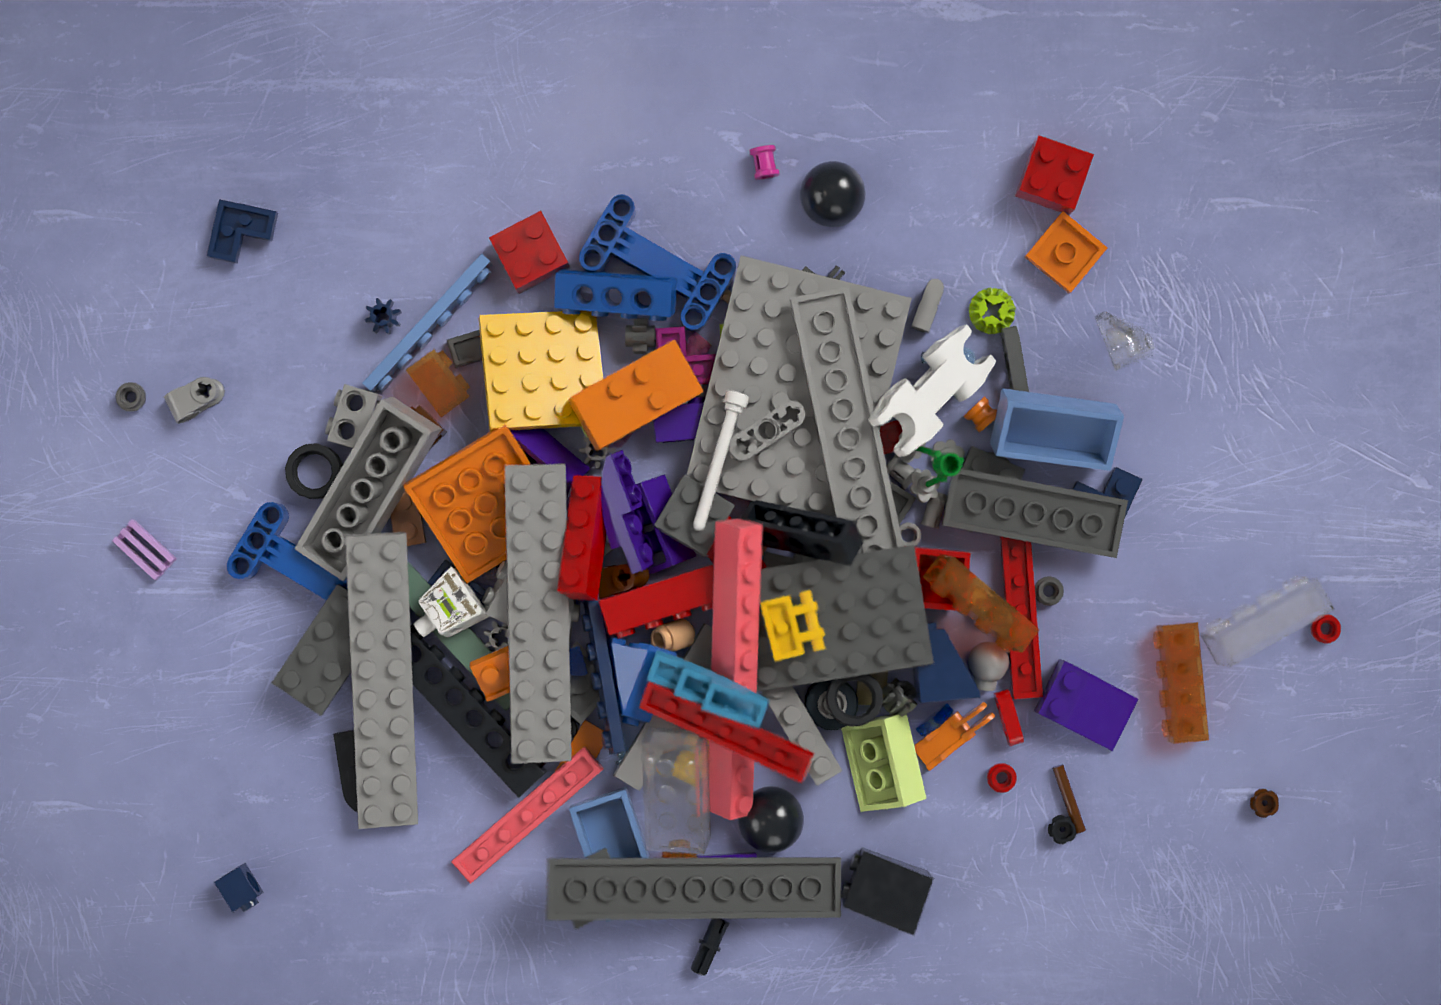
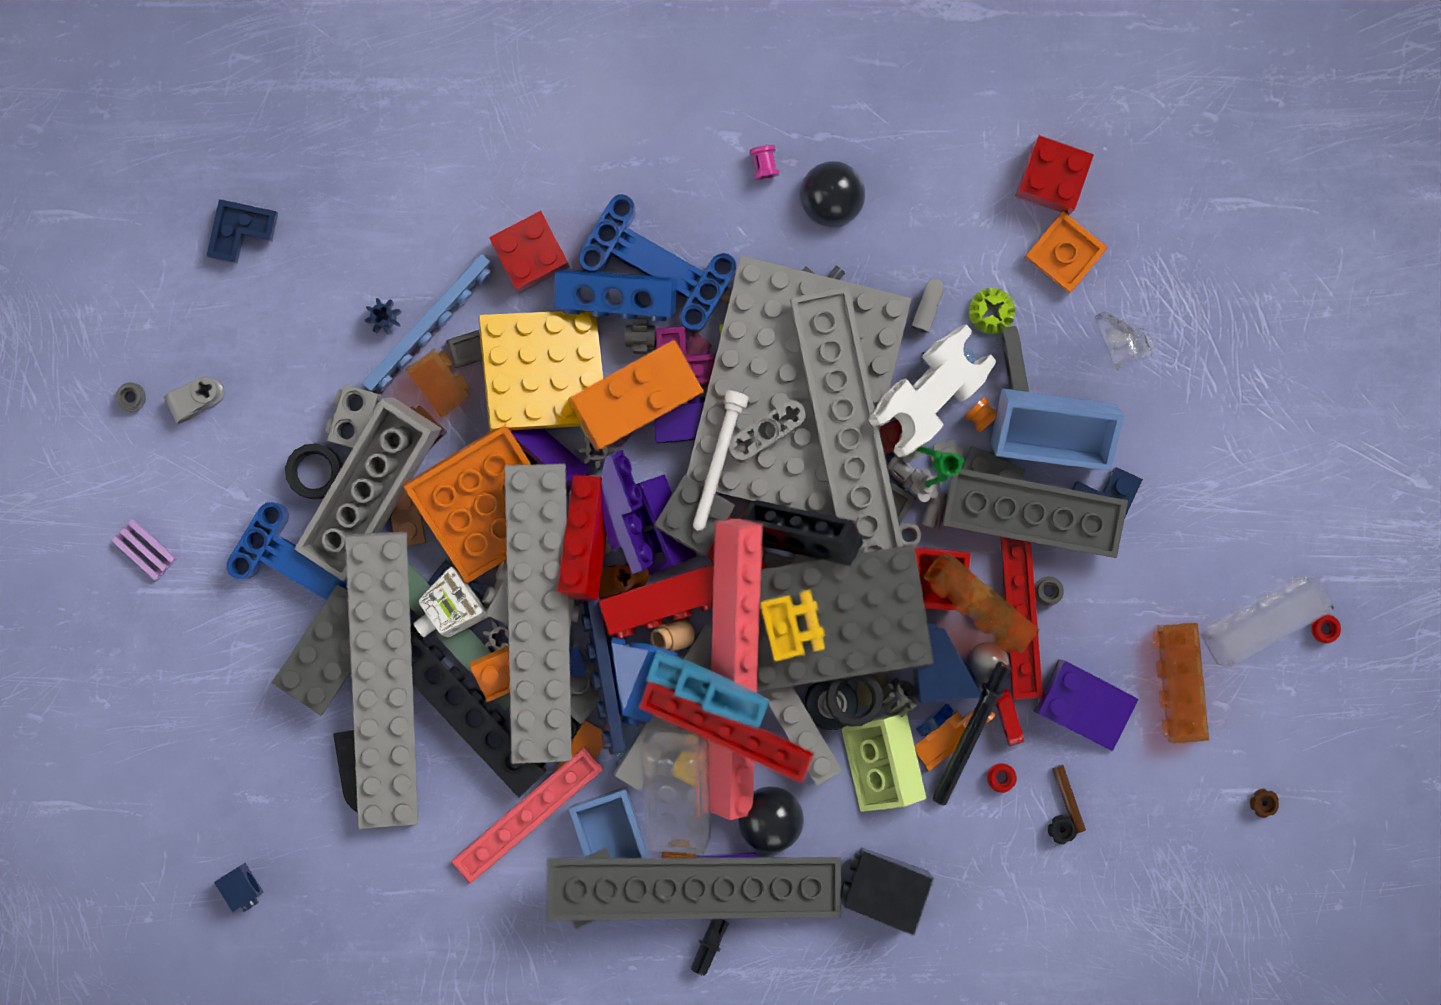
(991, 692): none -> black axle

